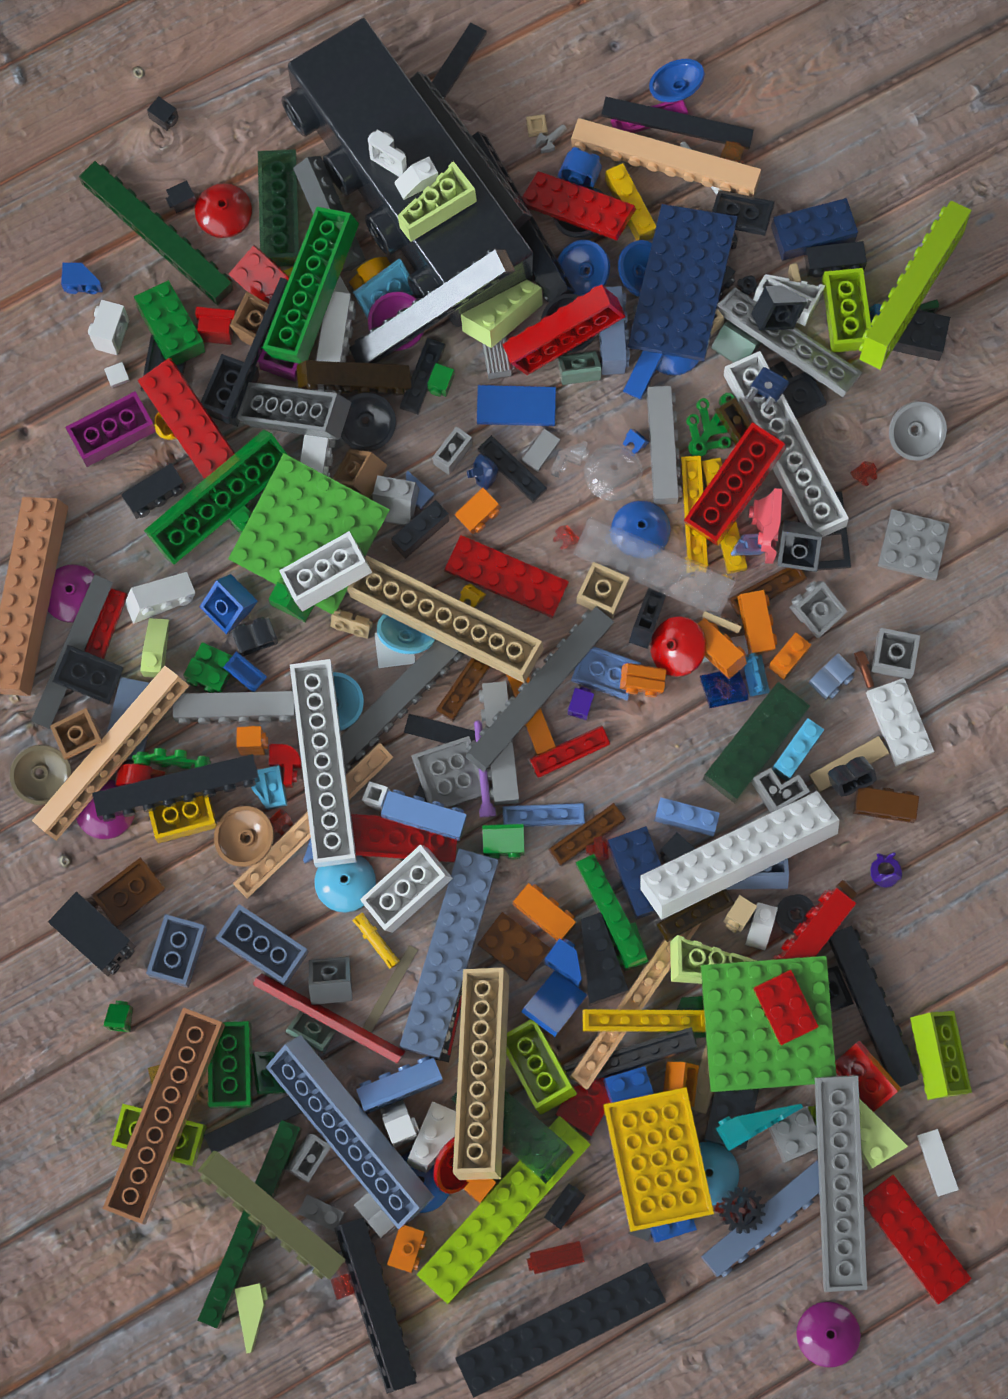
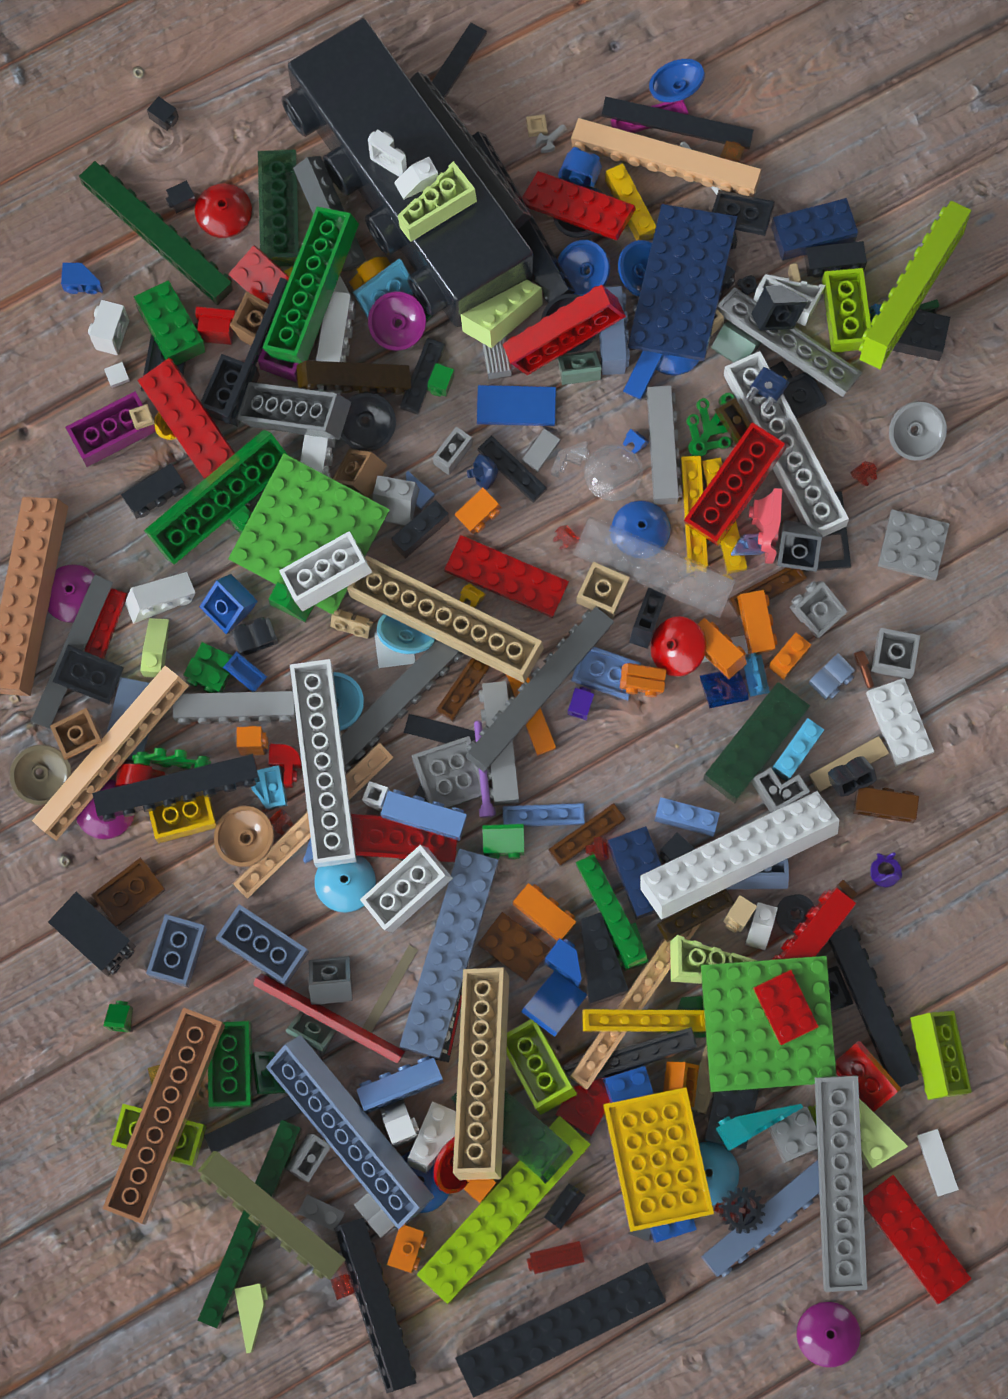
(141, 417): none -> tan tile
(371, 934): yellow pin -> none
(433, 308): brick -> none
(569, 751): red tile -> none
(723, 622): tan tile -> none

